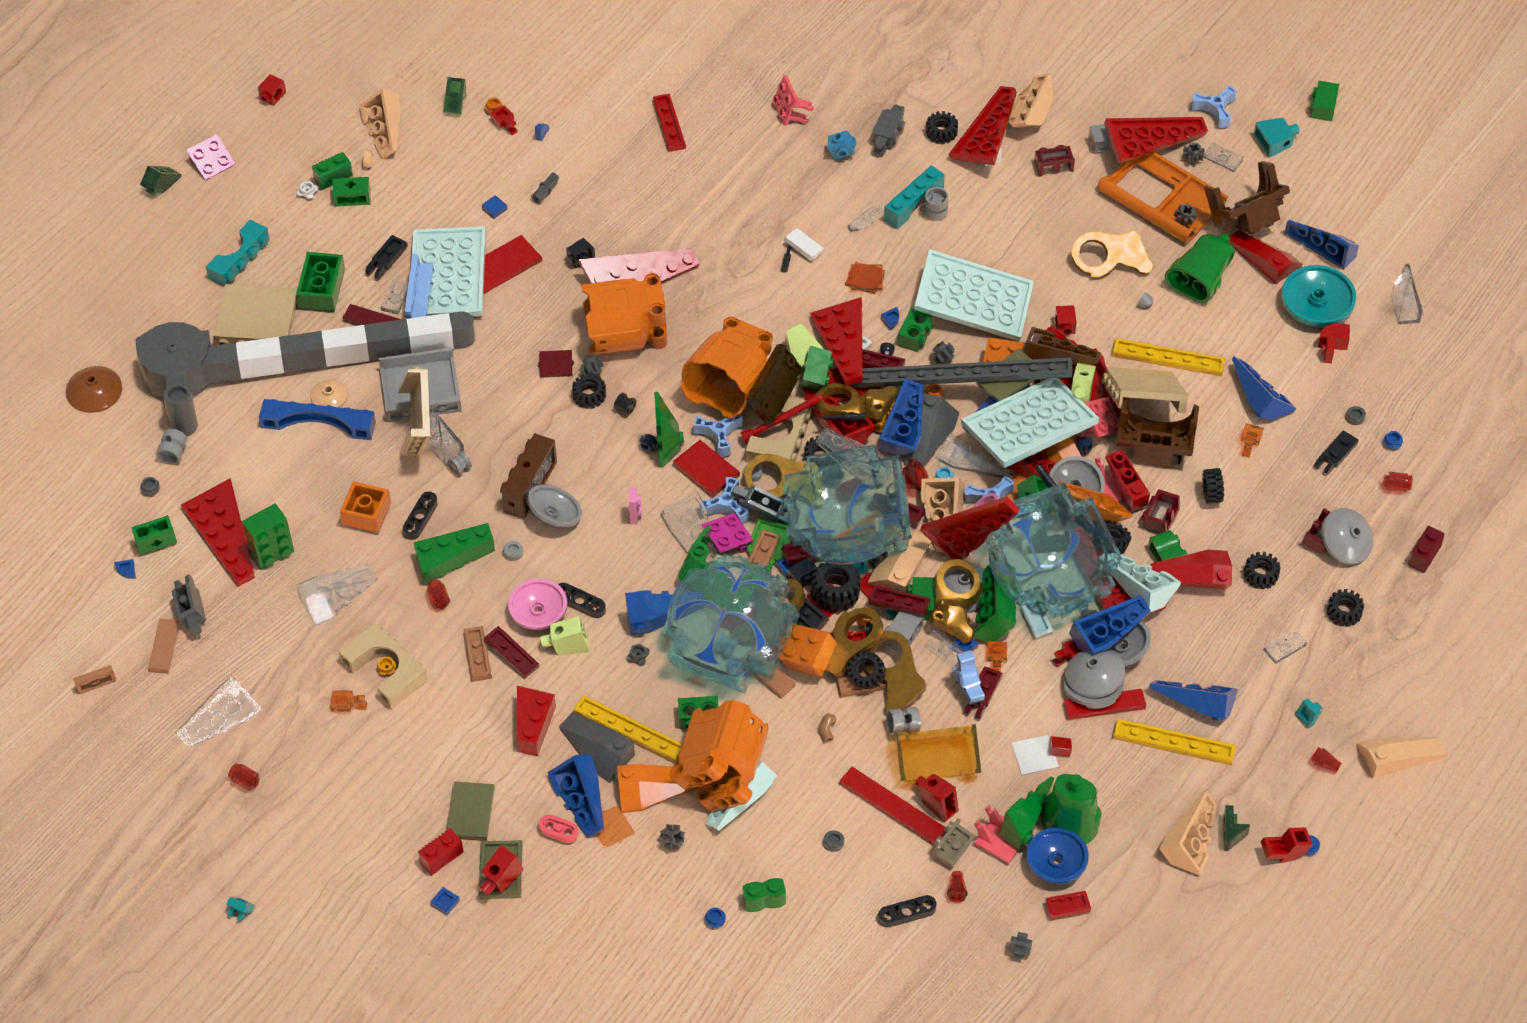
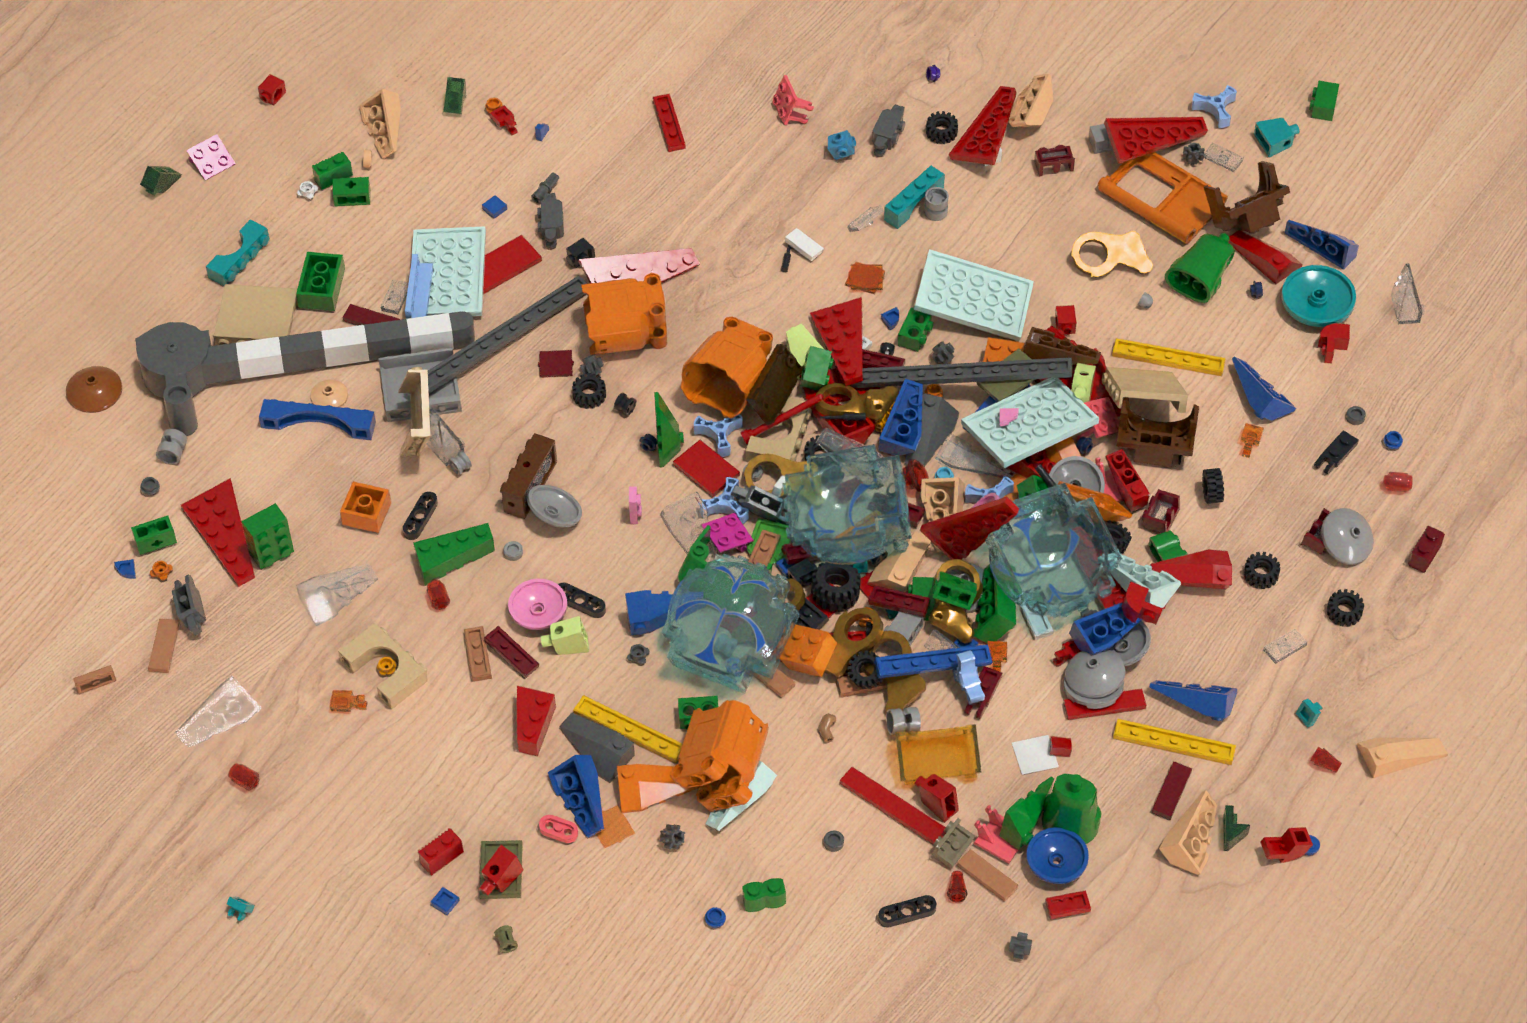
(157, 567): none -> orange plate
(386, 256): black hinge -> none
(471, 810): olive tile -> none
(505, 333): none -> dark grey plate
(506, 939): none -> olive bush
(551, 219): none -> dark grey hinge
(778, 488): none -> white tile
(928, 661): none -> blue tile
(933, 73): none -> dark purple plate
(954, 590): none -> green brick
(987, 875): none -> nougat tile
(1008, 415): none -> bright pink tile
(1136, 607): none -> red brick
(1172, 790): none -> dark red tile
(1185, 214): dark grey gear -> none
(1256, 289): none -> dark blue plate

